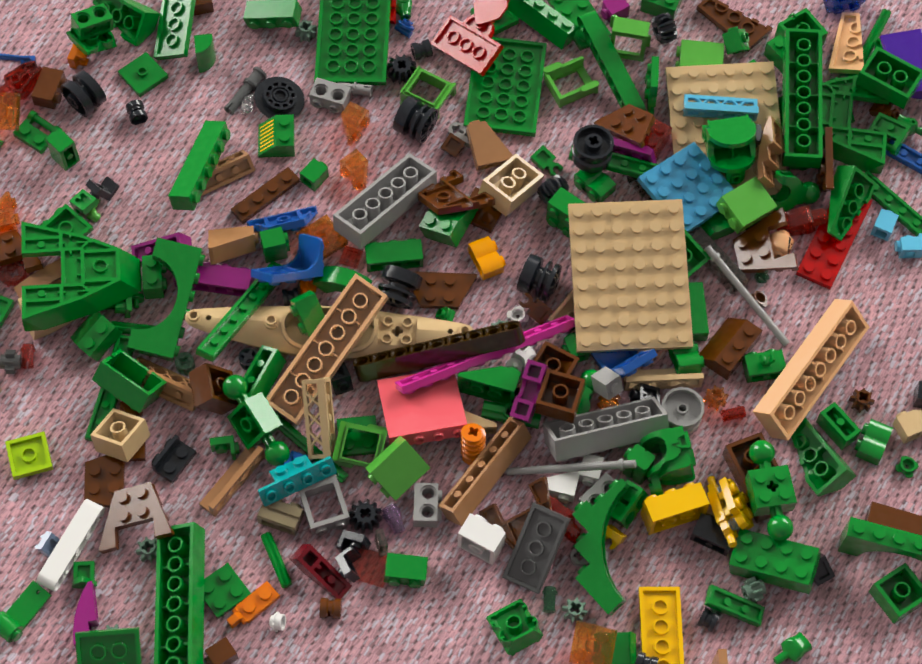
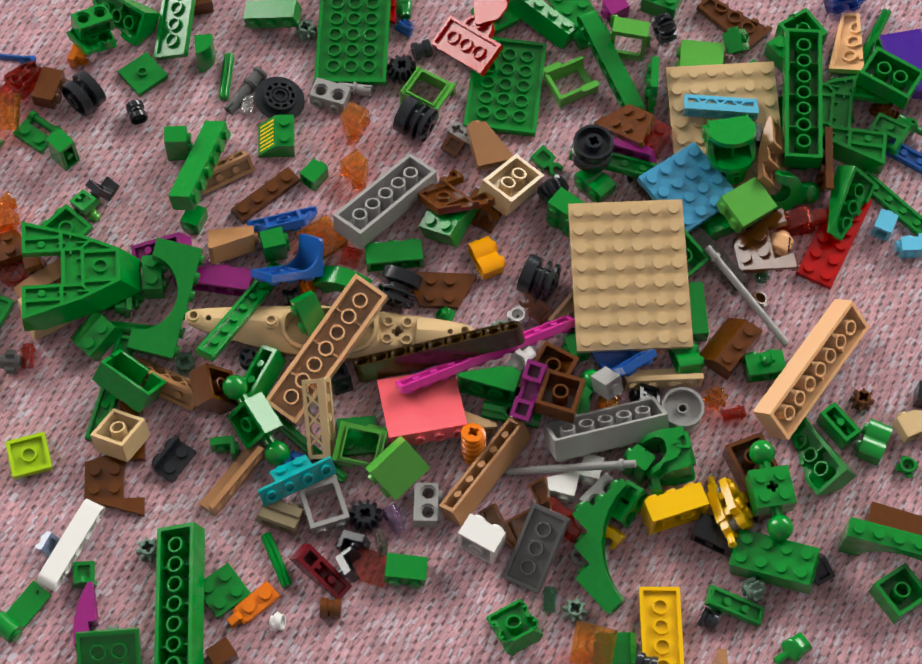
(131, 508): wing -> none
(177, 142): none -> green brick
(194, 220): none -> green brick
(226, 76): none -> green axle

